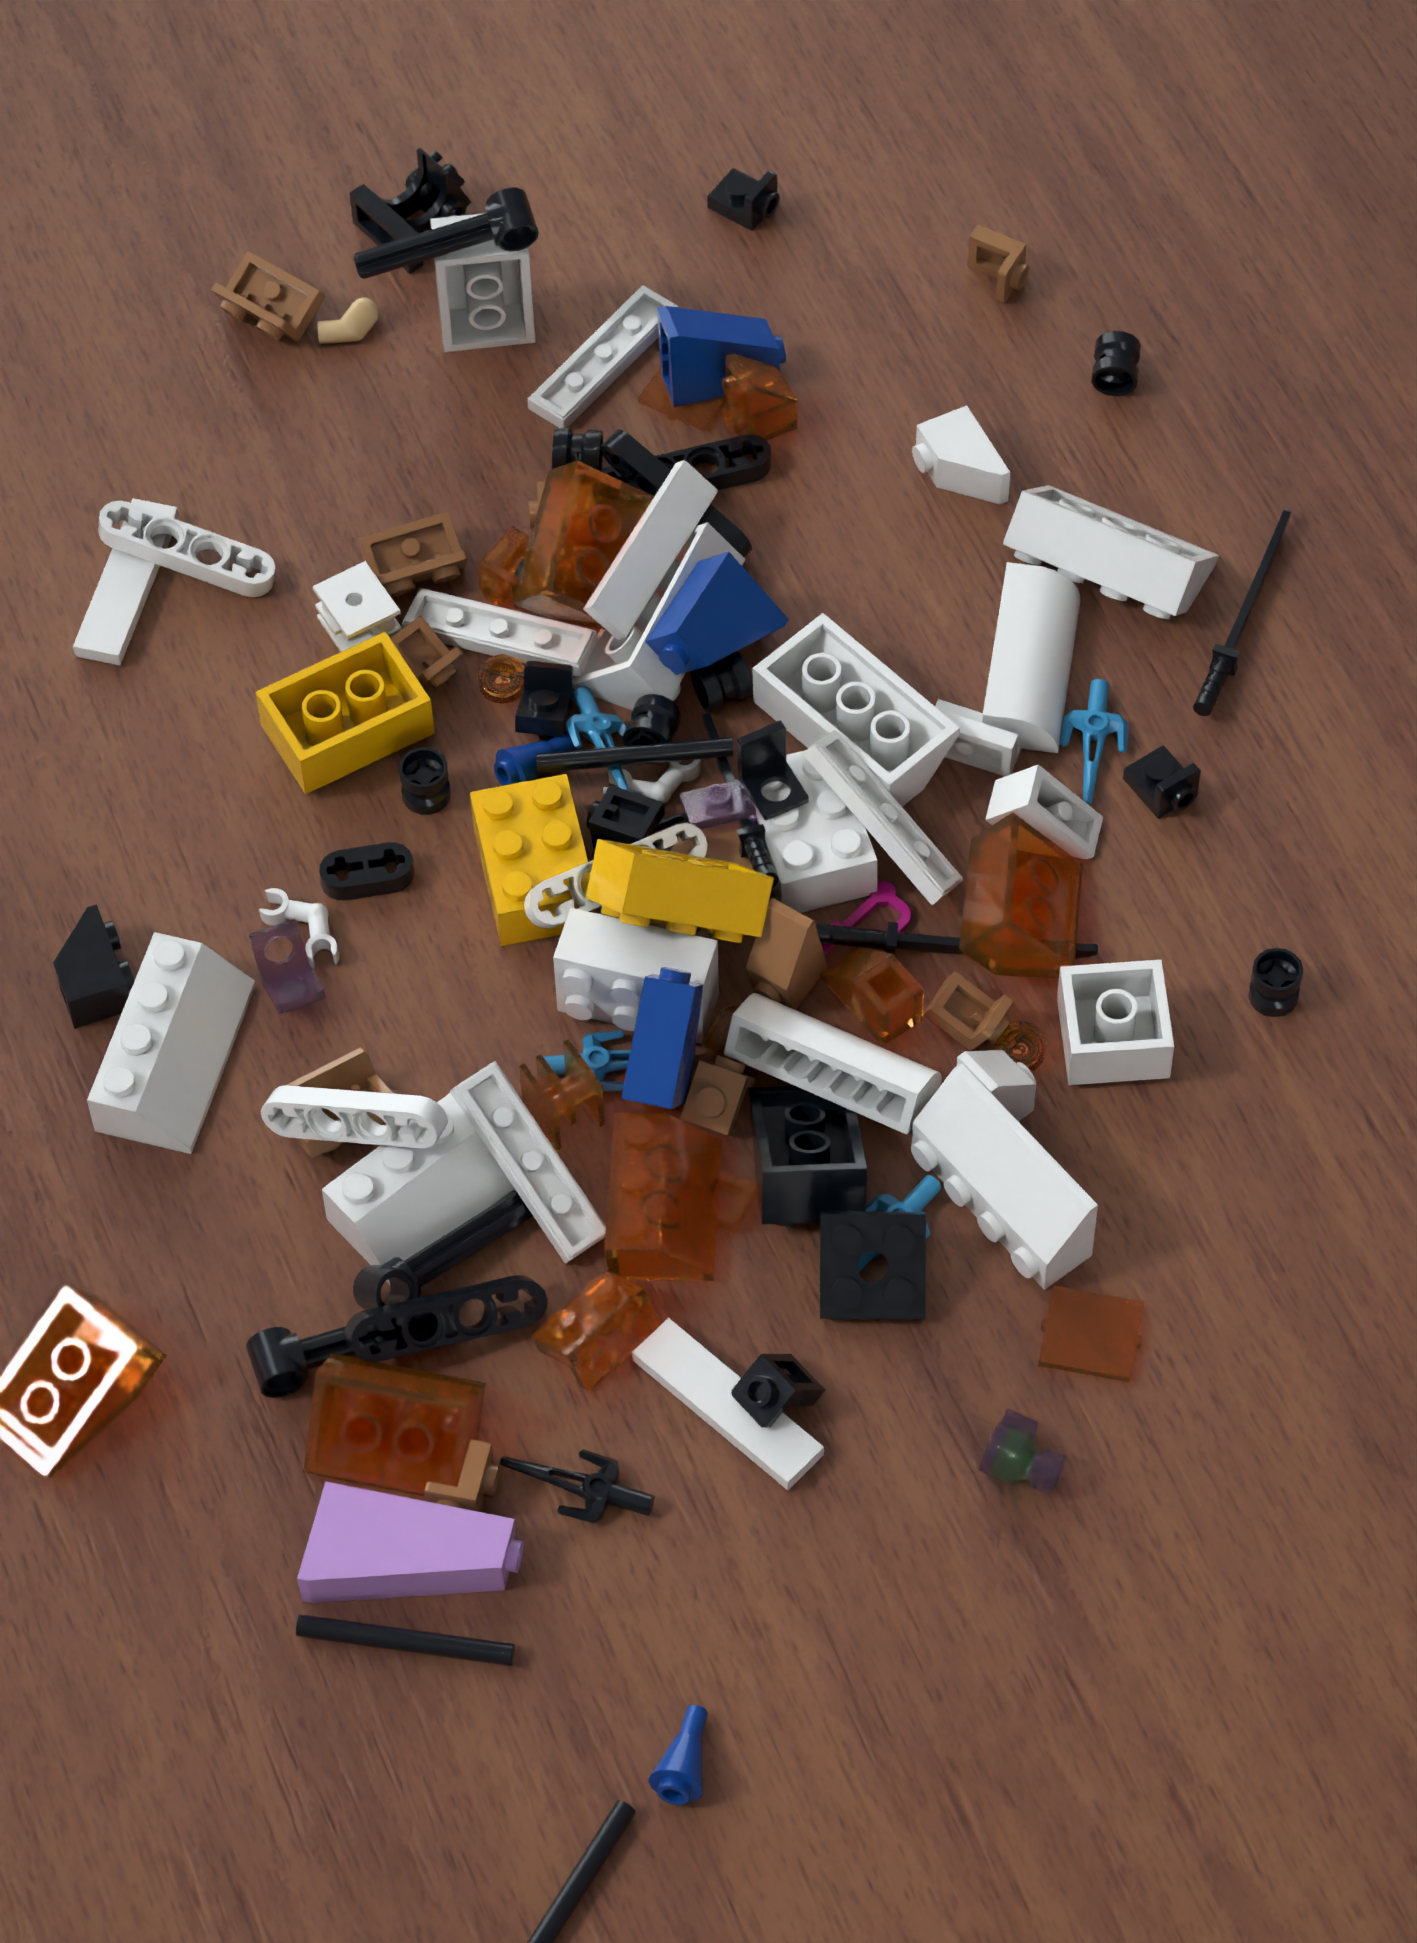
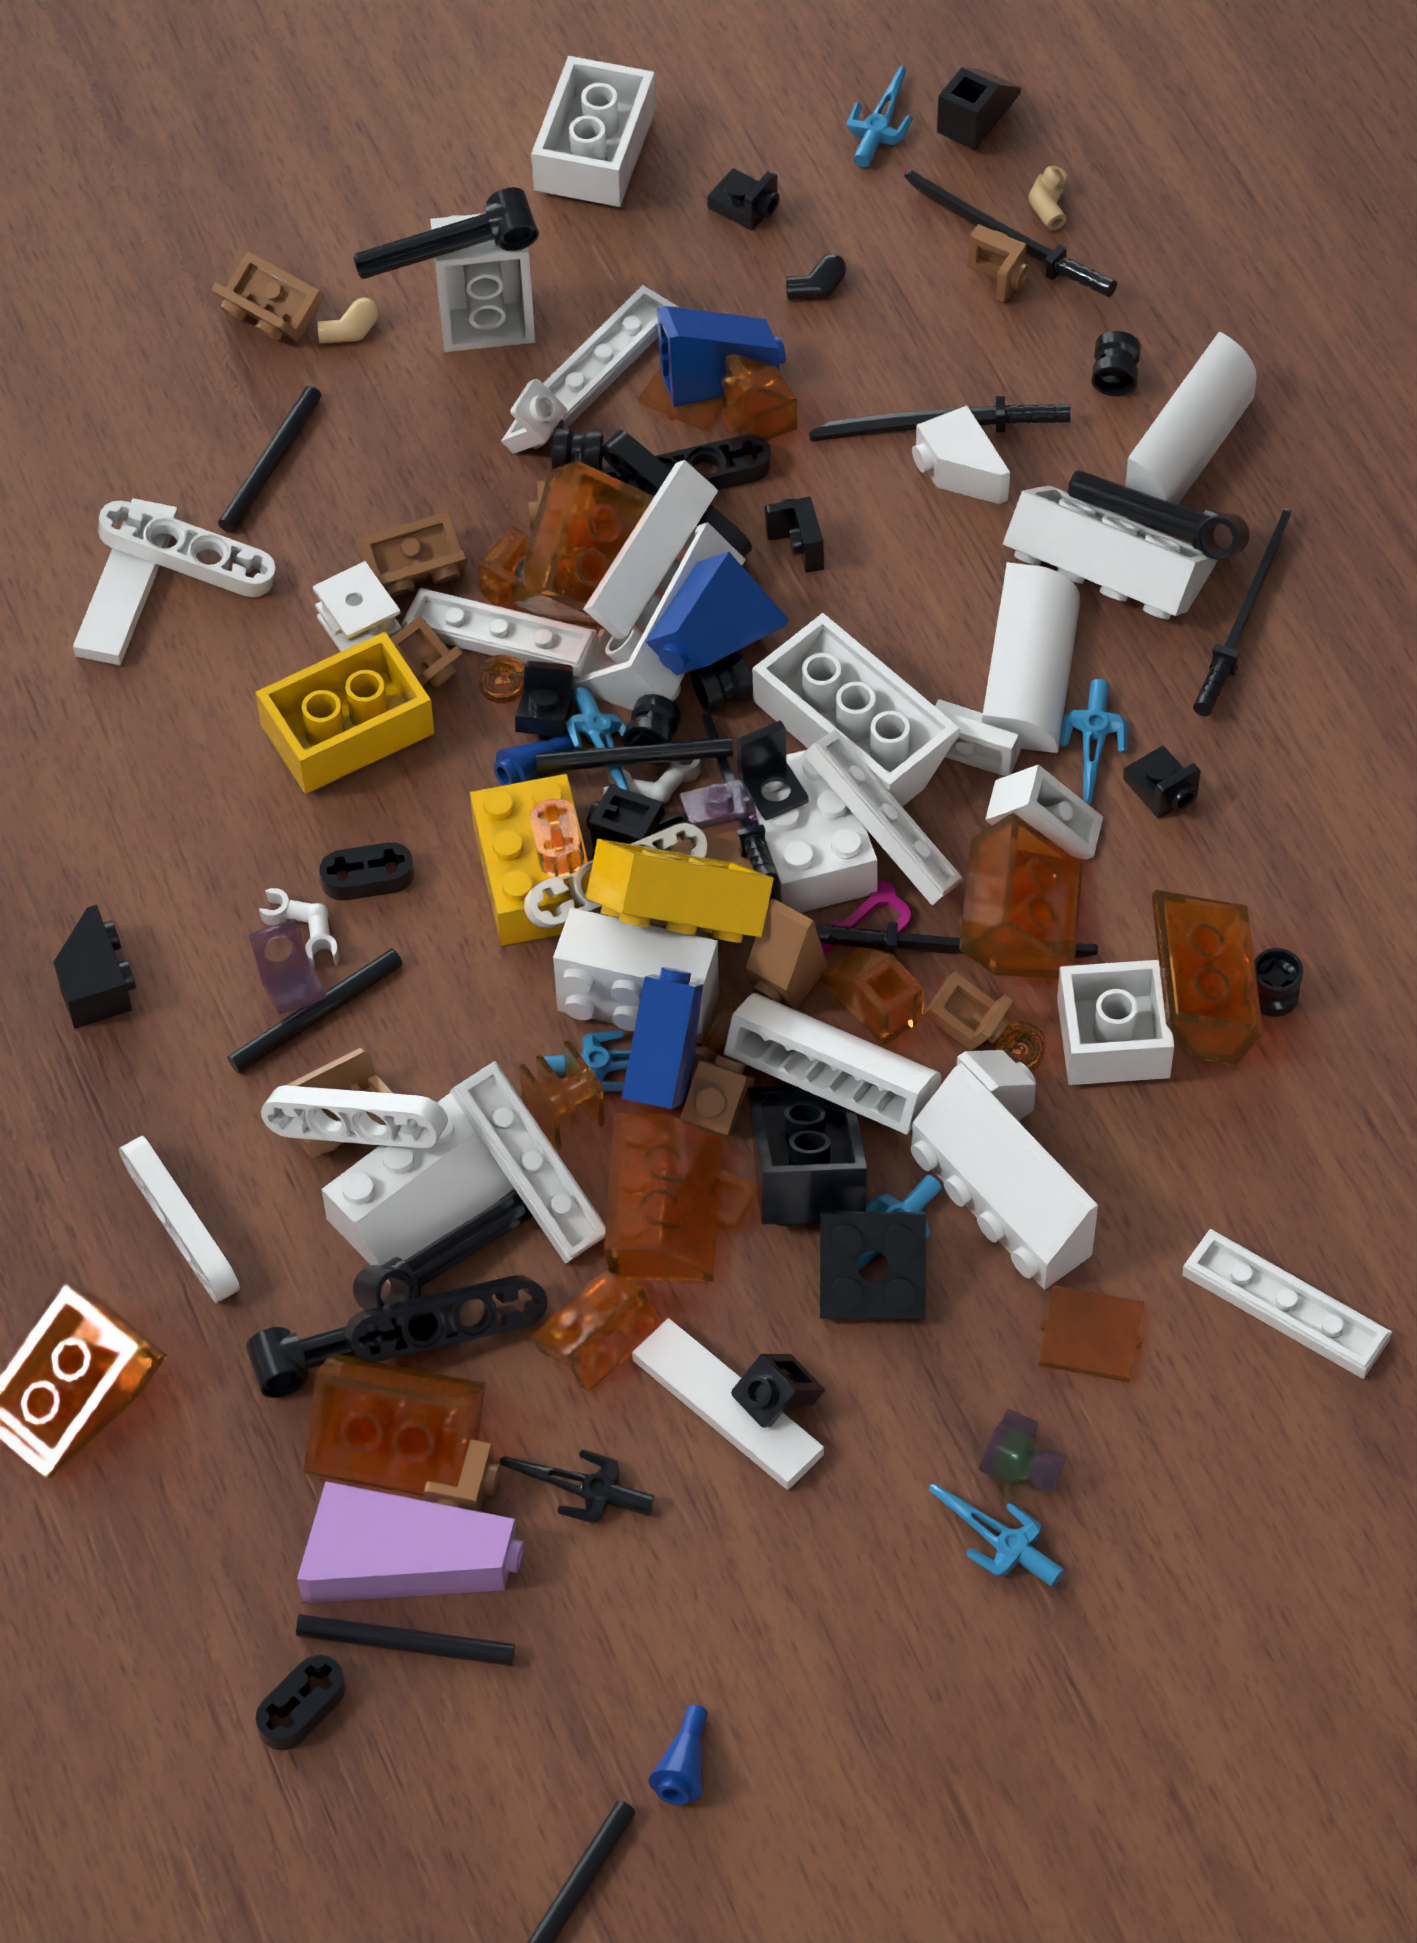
(170, 1045): white slope -> none
(179, 1219): none -> white beam
(269, 459): none -> black bar
(308, 1710): none -> black beam
(315, 1011): none -> black bar
(424, 780): black wheel -> none
(427, 188): black tile -> none
(535, 418): none -> white bracket
(564, 836): none -> clear orange beam
(593, 131): none -> white brick
(799, 523): none -> black bracket
(820, 281): none -> black arm
(877, 127): none -> dark azure piece
(903, 421): none -> black sword
(973, 105): none -> black slope
(1012, 1545): none -> dark azure piece
(1045, 196): none -> tan arm
(1054, 259): none -> black sword
(1161, 514): none -> black axle
(1193, 422): none -> white brick
(1207, 975): none -> clear orange slope
(1286, 1303): none -> white tile

